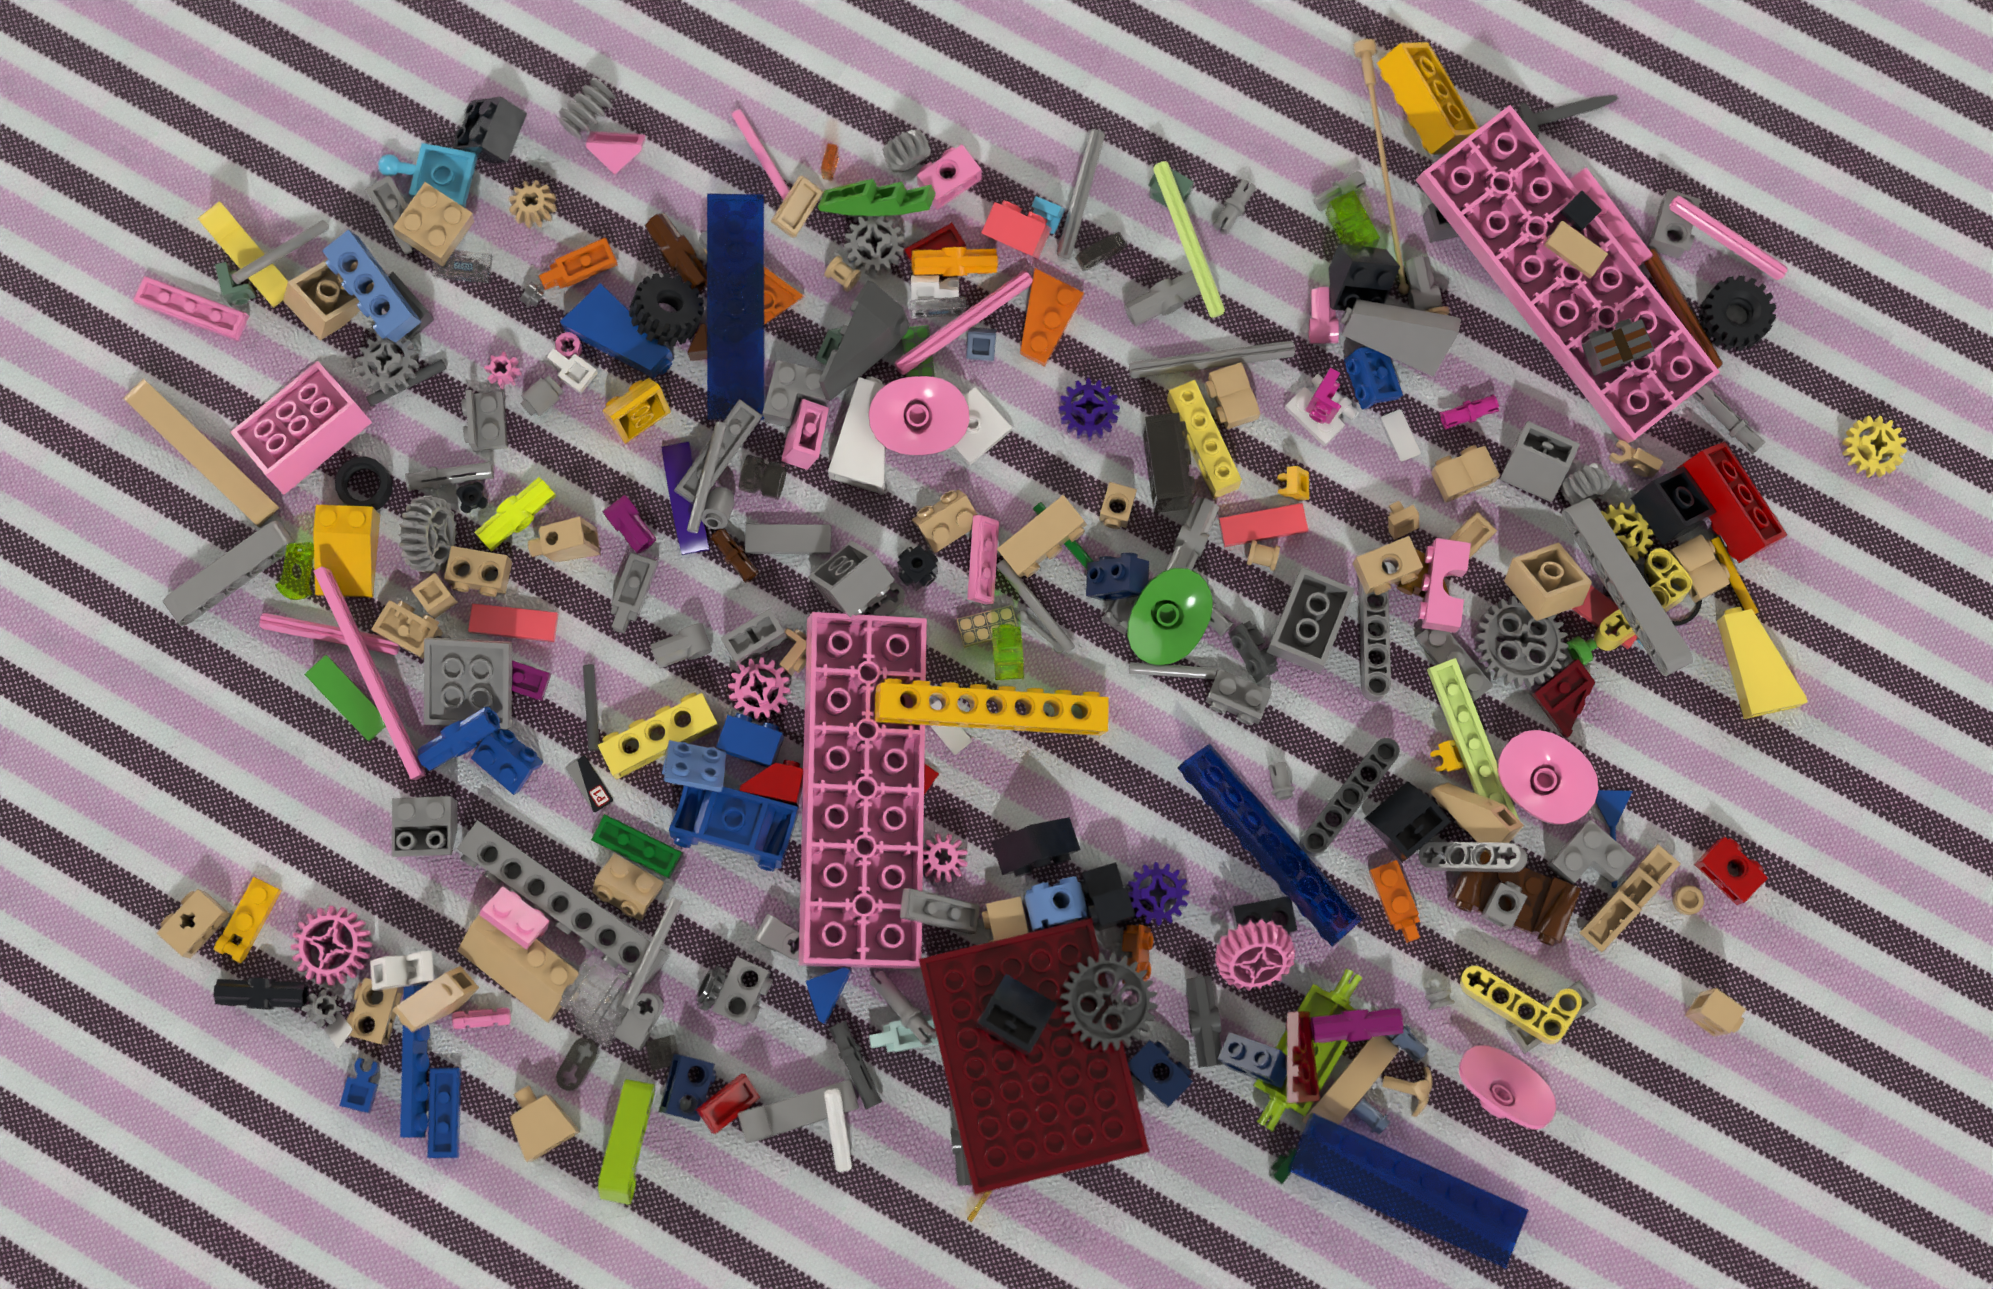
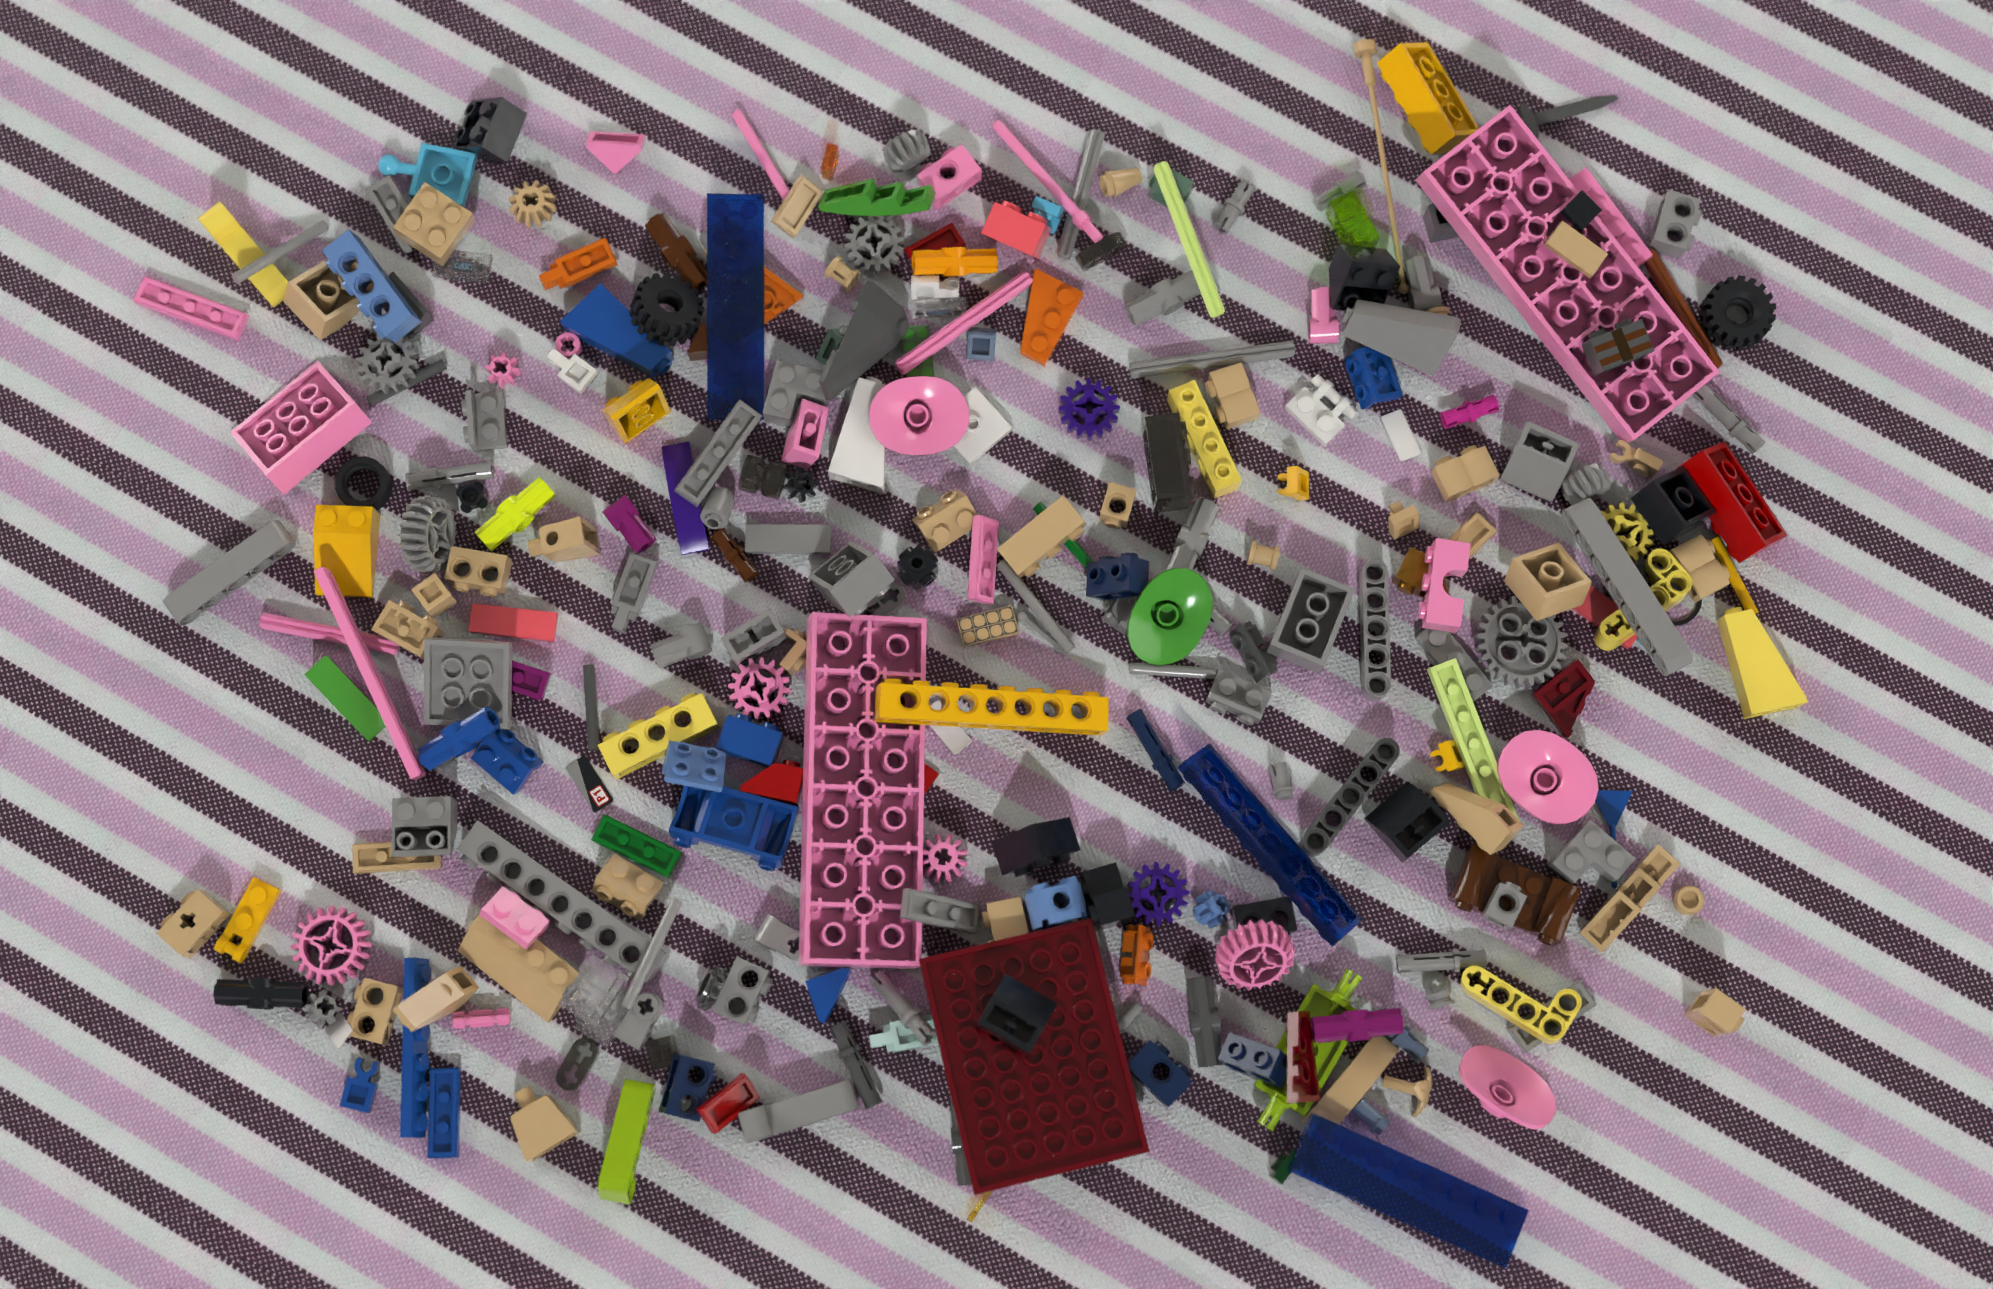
(201, 453): tan beam -> none
(231, 291): sand green bracket -> none
(290, 586): clear neon green piece -> none
(378, 859): none -> tan tile
(402, 970): white slope -> none
(532, 295): flat silver plate -> none
(541, 396): light grey brick -> none
(585, 108): light grey piece -> none
(706, 477): light grey bar -> none
(792, 484): none -> black gear
(837, 1130): white axle -> none
(1007, 652): clear neon green brick -> none
(1079, 217): none -> bright pink bar
(1118, 181): none -> tan cone
(1130, 1017): dark grey gear -> none
(1161, 760): none -> dark blue pin
(1210, 909): none -> medium blue gear
(1263, 525): coral tile -> none
(1321, 406): dark pink bracket -> none
(1396, 899): orange hinge -> none
(1400, 554): tan brick -> none
(1451, 960): none -> light grey pin
(1472, 856): light grey beam -> none
(1581, 649): bright green tile -> none
(1714, 866): red brick -> none
(1728, 238): bright pink axle -> none
(1864, 453): light yellow gear -> none

